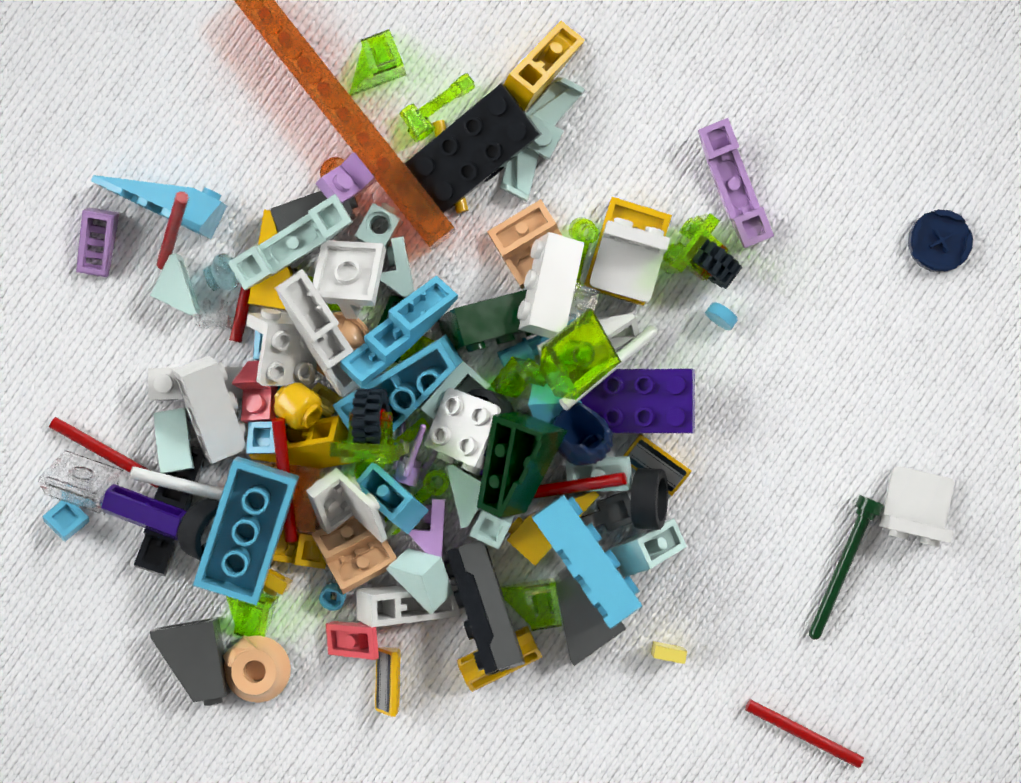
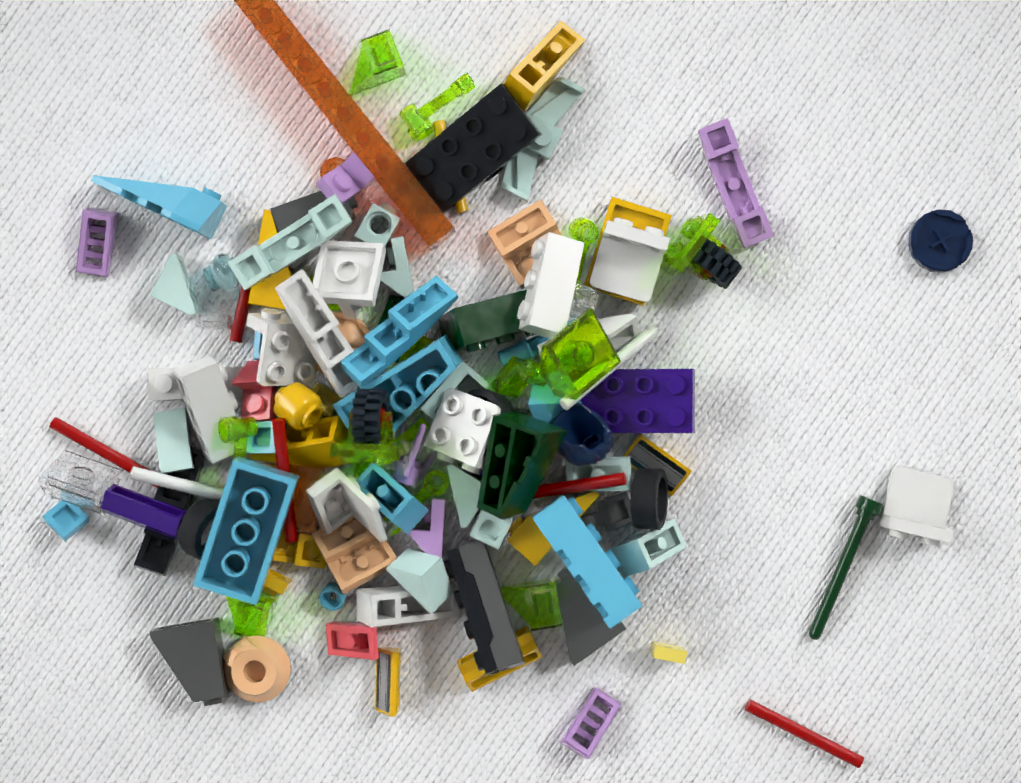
(173, 227): red bar -> none
(237, 430): none -> clear neon green brick
(572, 744): none -> lavender slope
(721, 316): medium azure tile -> none

